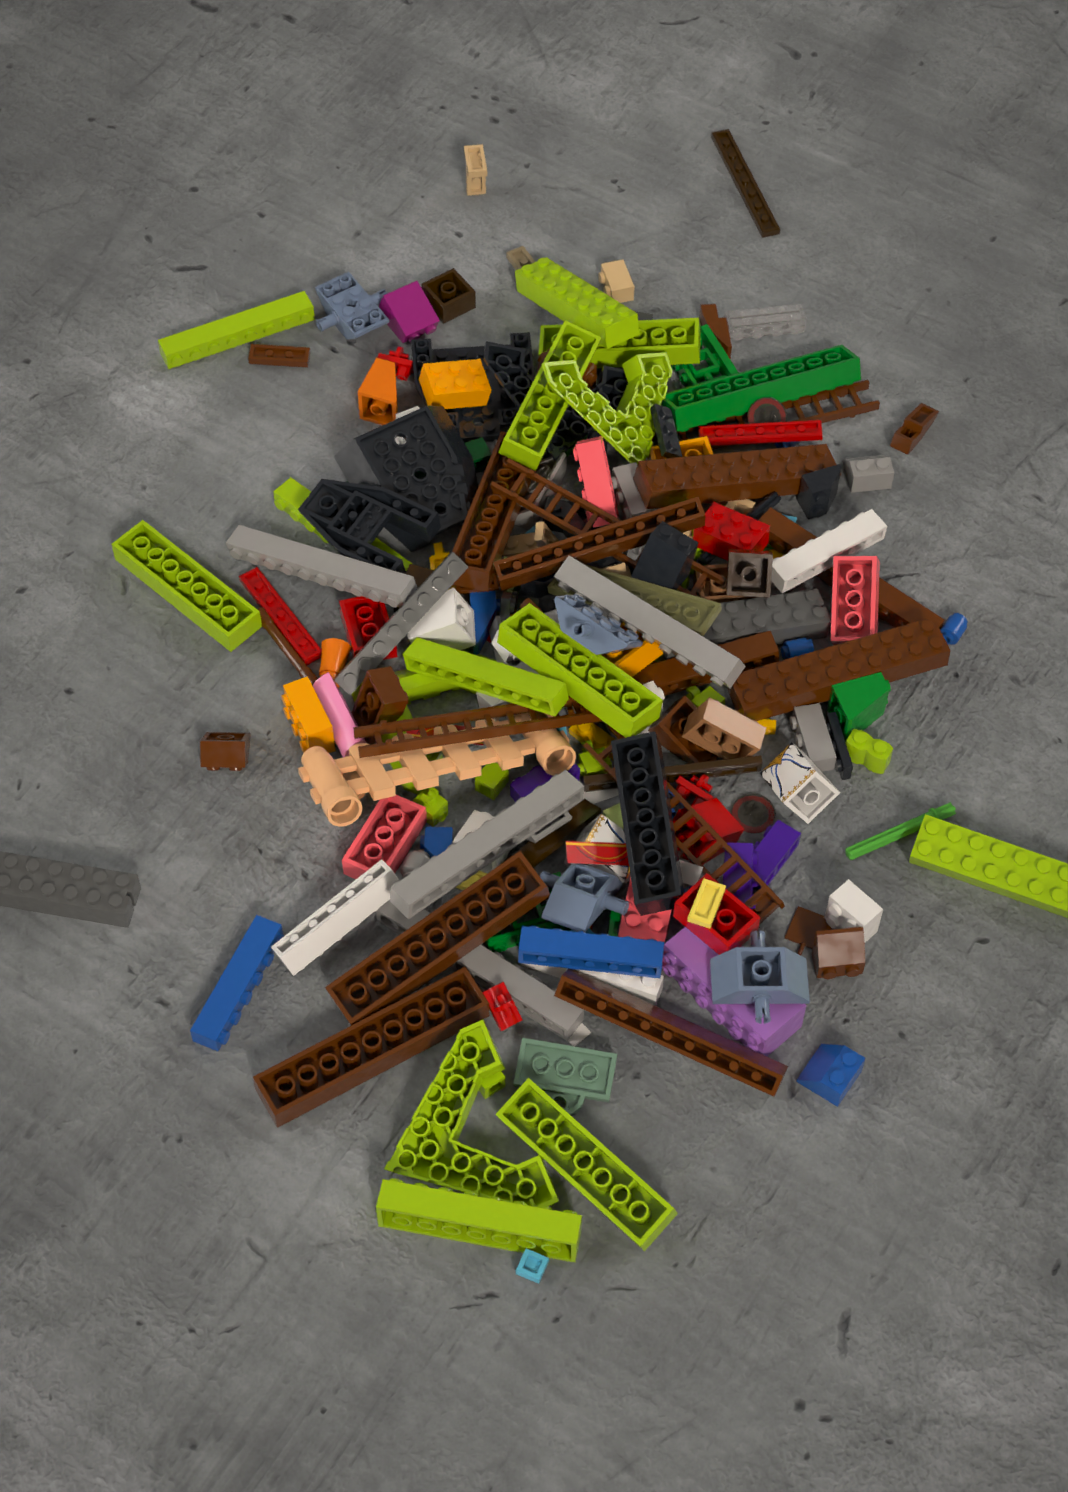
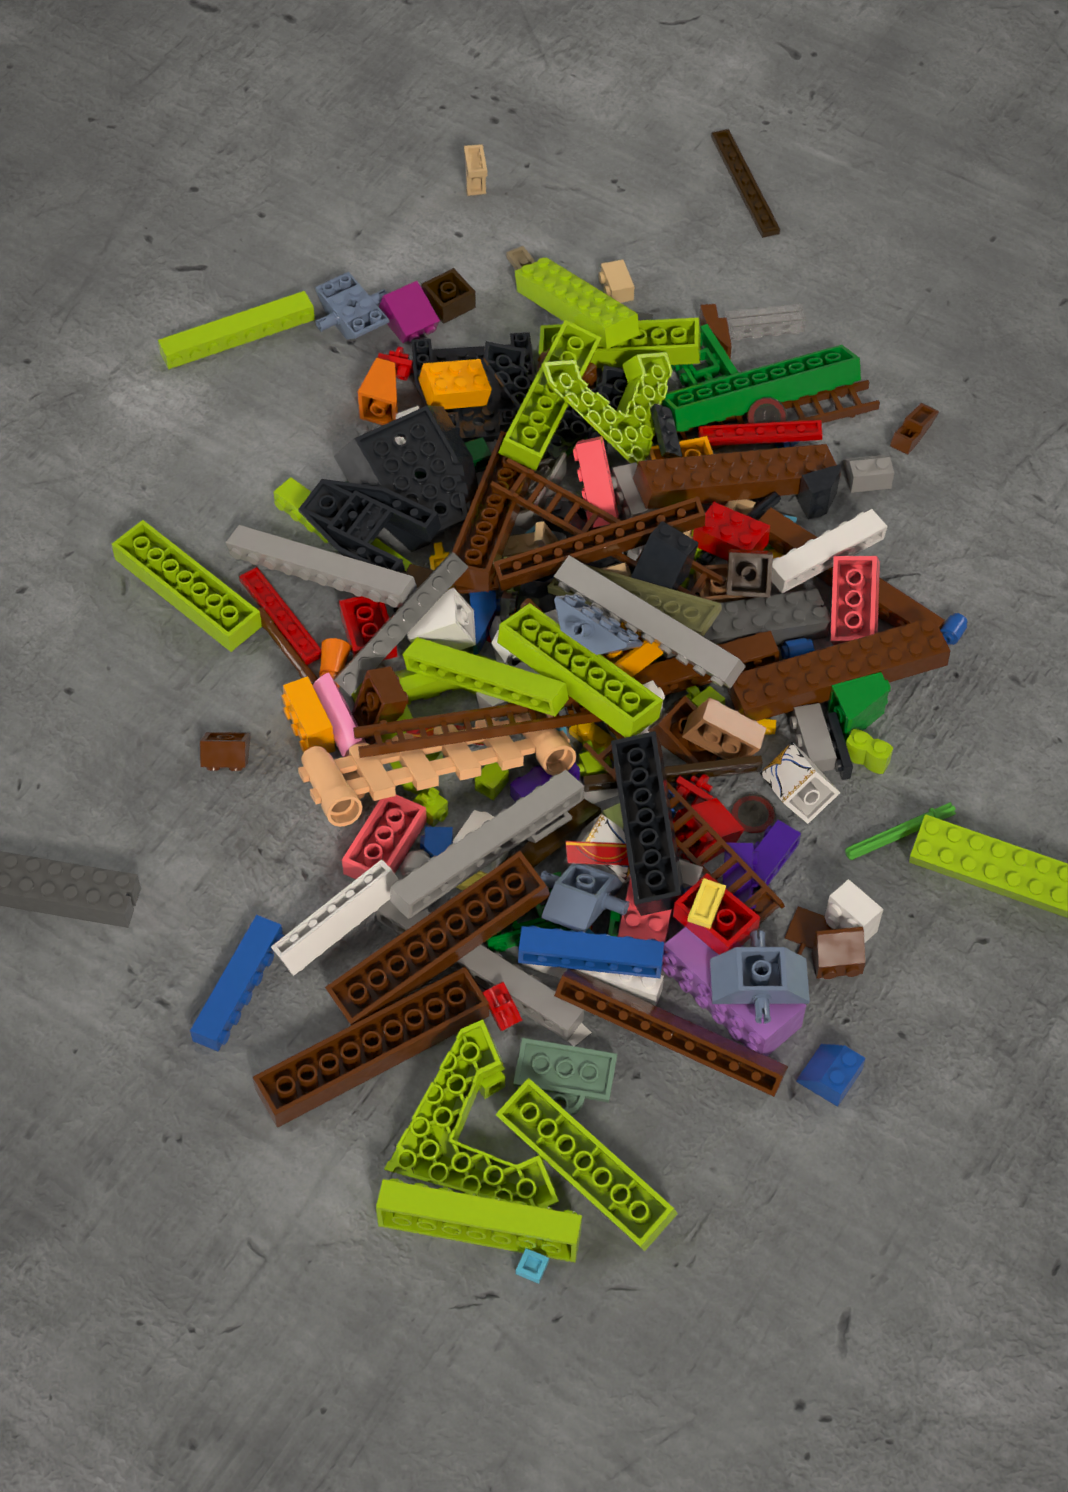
(279, 355): reddish brown plate -> none

